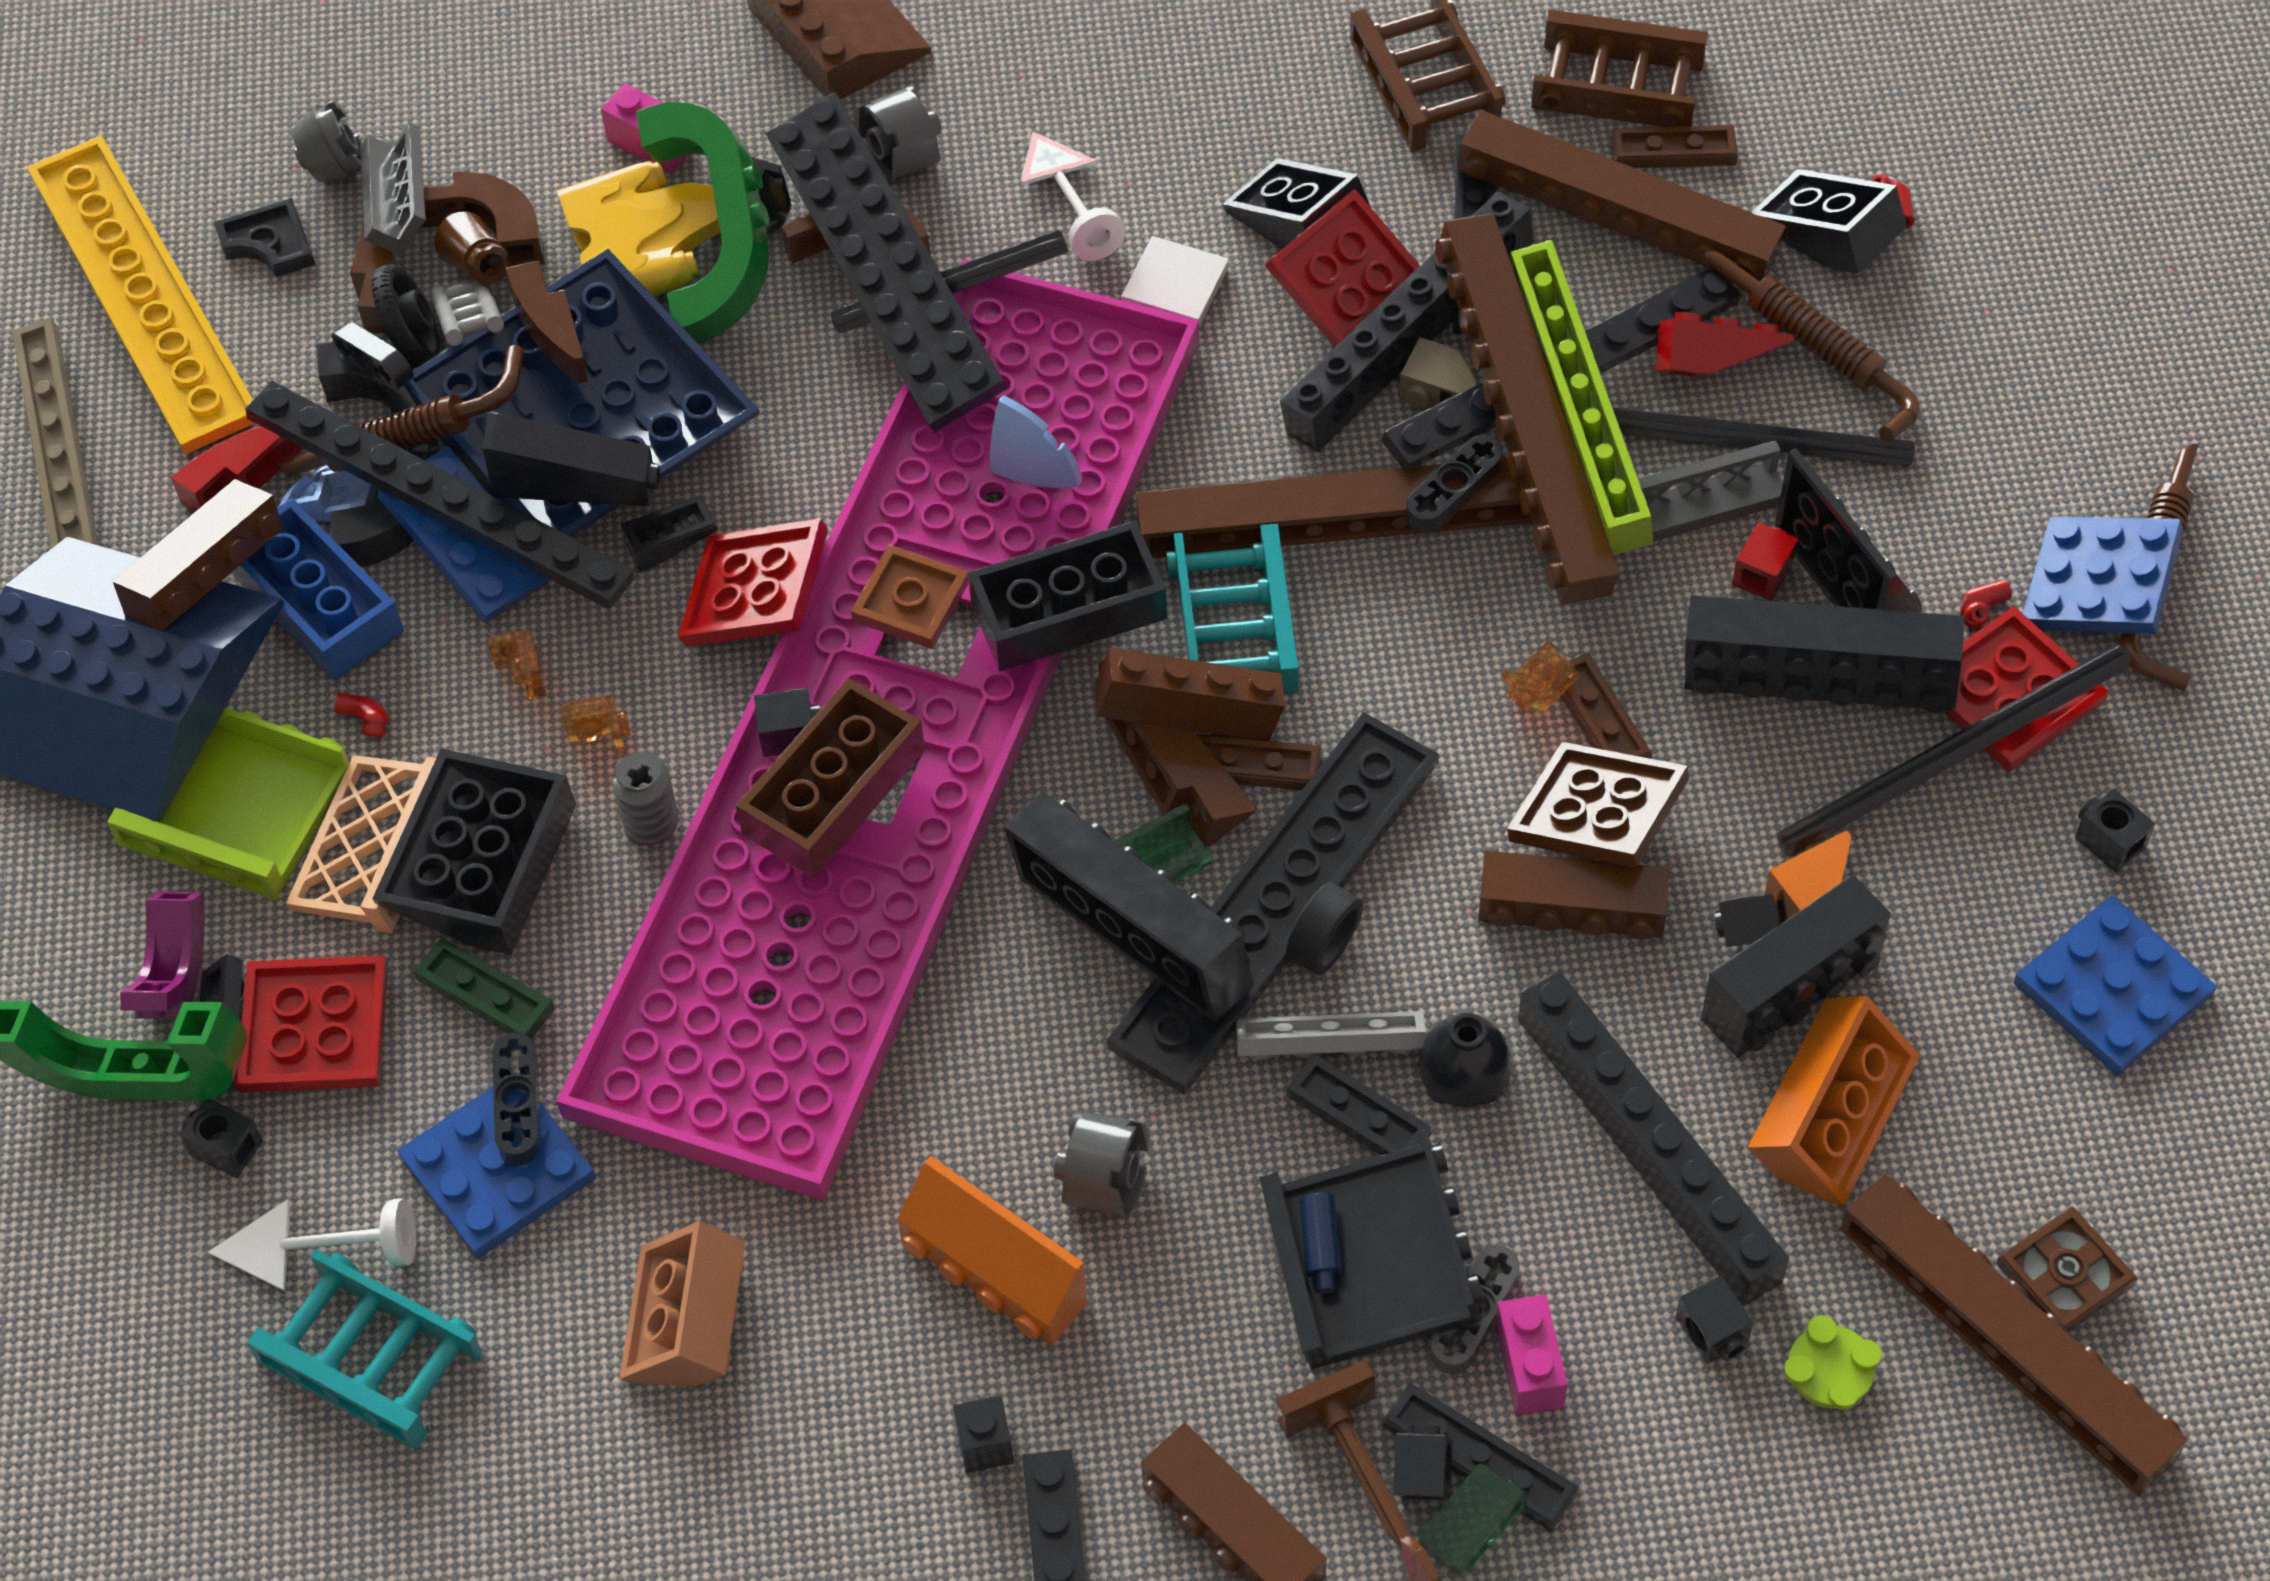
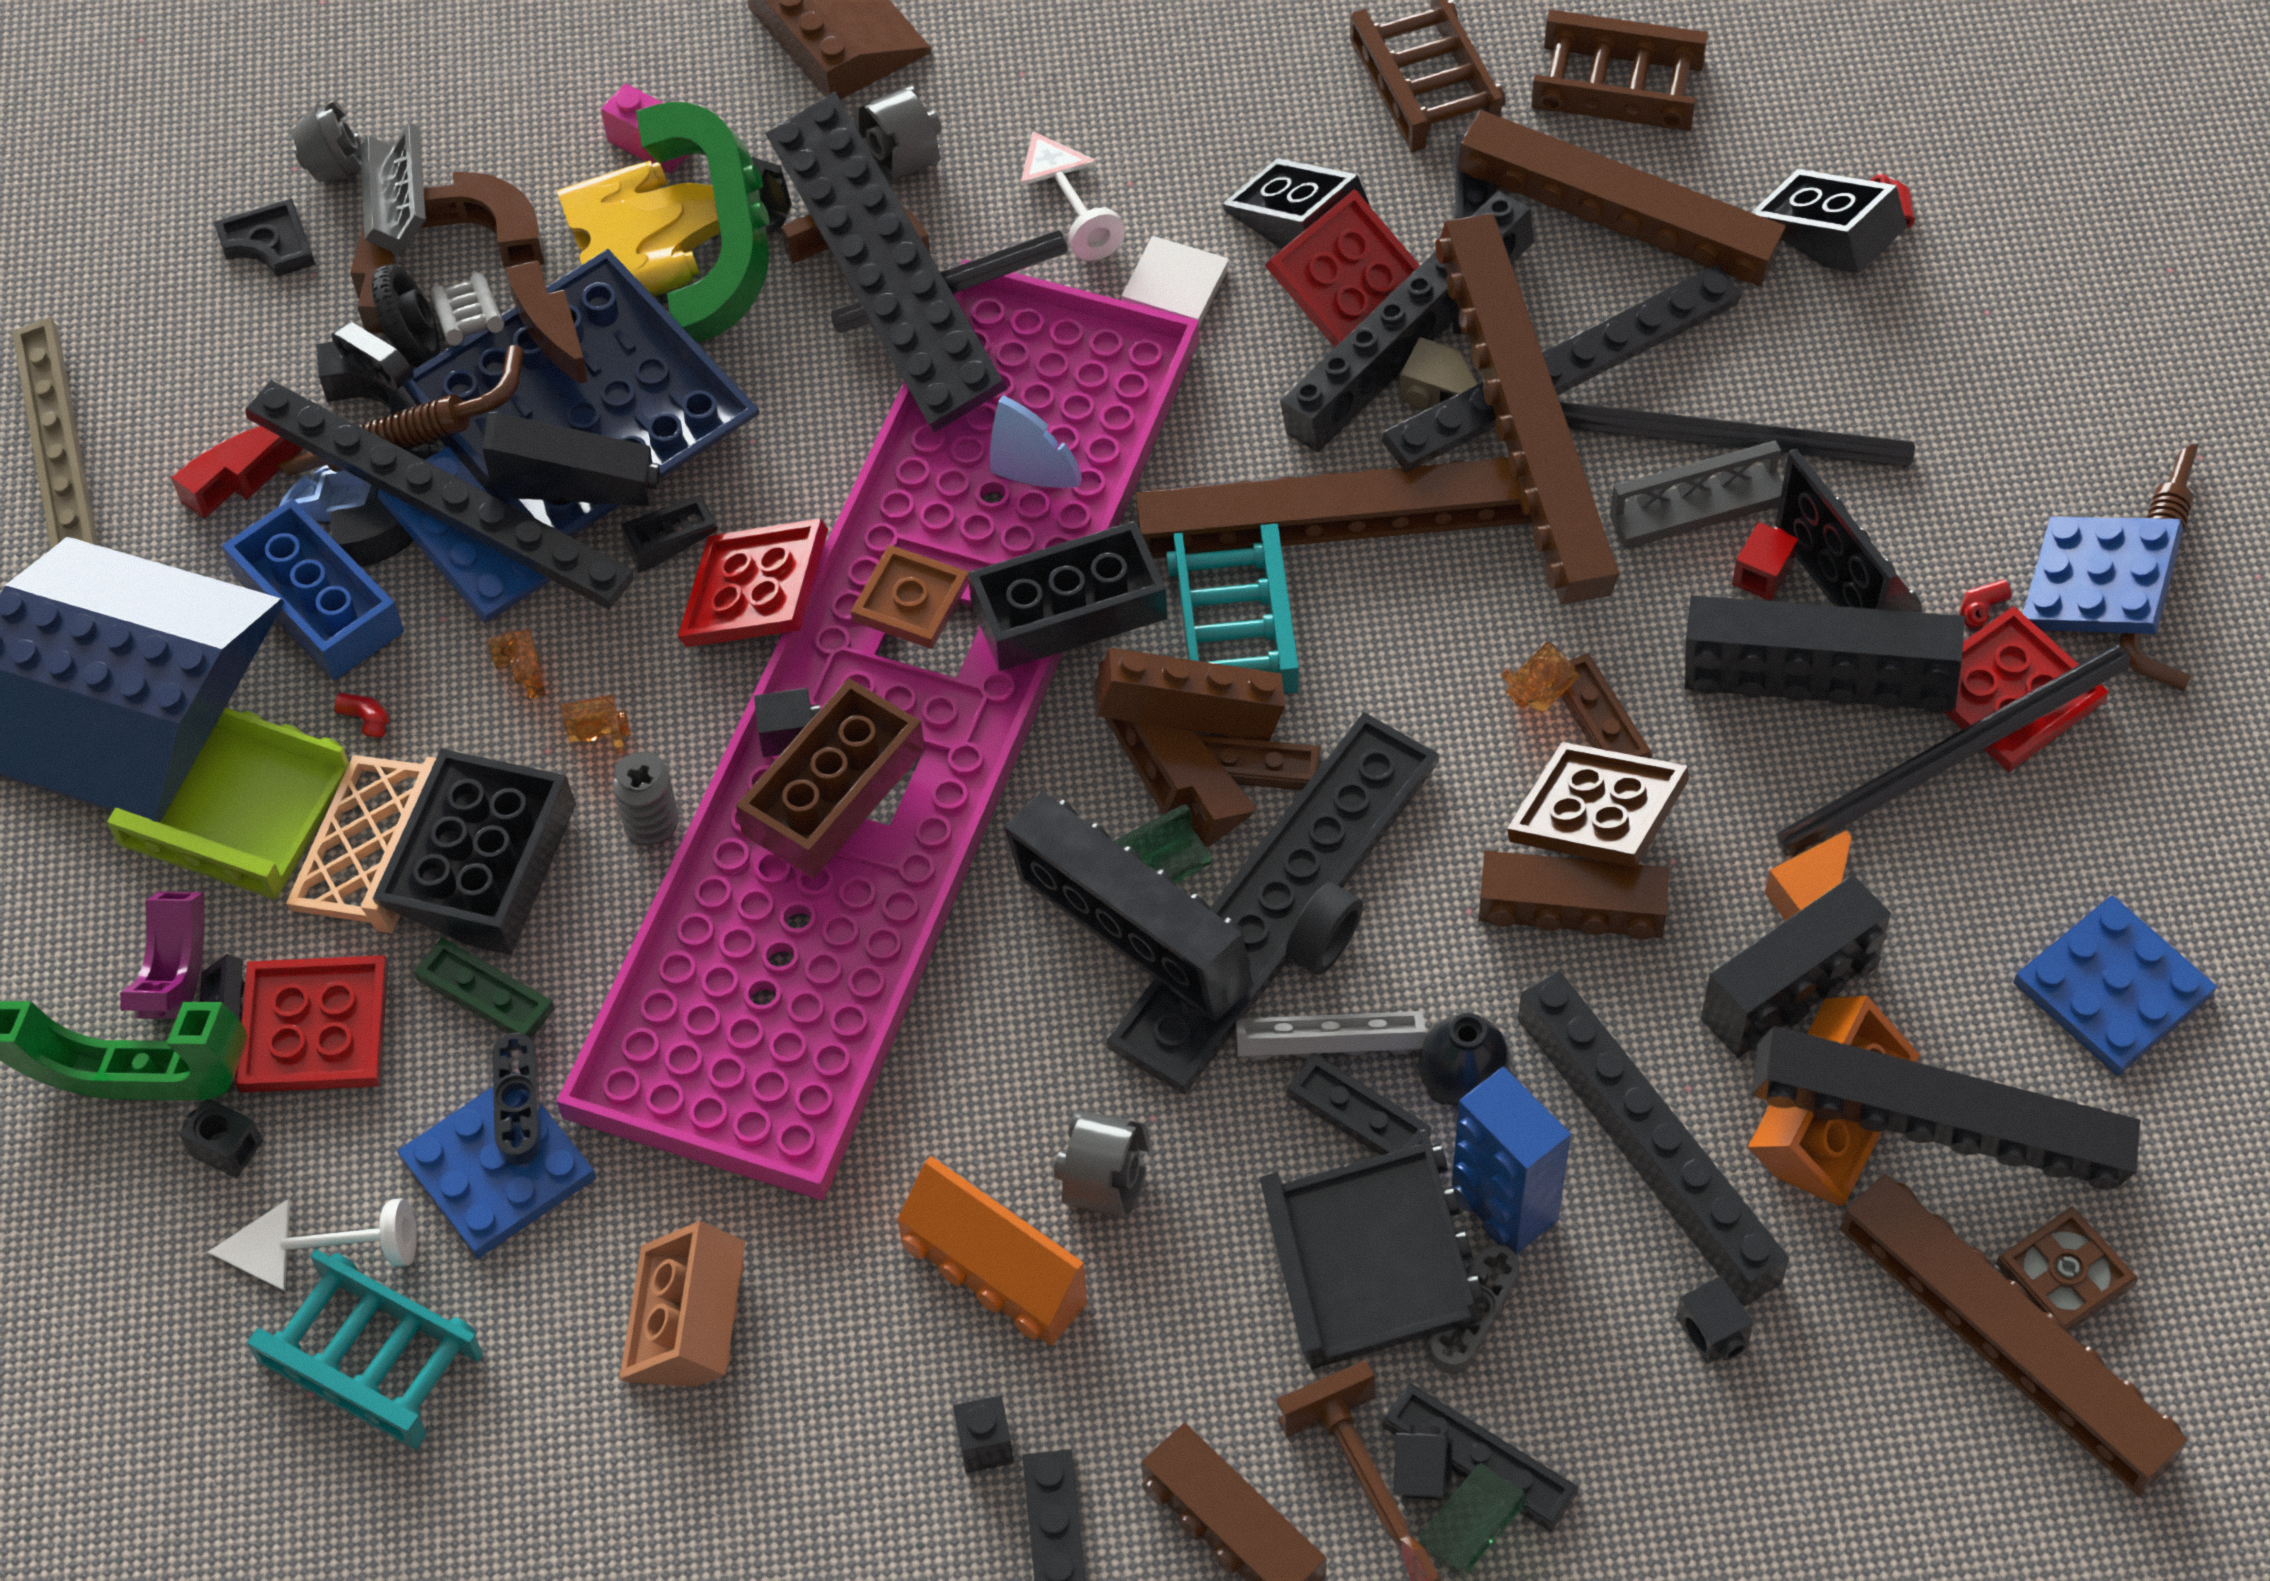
(143, 294): yellow plate -> none
(197, 555): reddish brown brick -> none
(469, 246): reddish brown plant -> none
(1320, 1240): dark blue cylinder -> none
(1449, 500): black beam -> none
(1509, 1161): none -> blue brick
(1531, 1355): dark pink brick -> none
(1583, 398): lime brick -> none
(1675, 146): reddish brown tile -> none
(1704, 348): red slope -> none
(1749, 917): black brick -> none
(1821, 338): reddish brown piece -> none
(1832, 1364): lime piece -> none
(1945, 1108): none -> black brick
(2113, 846): black brick -> none

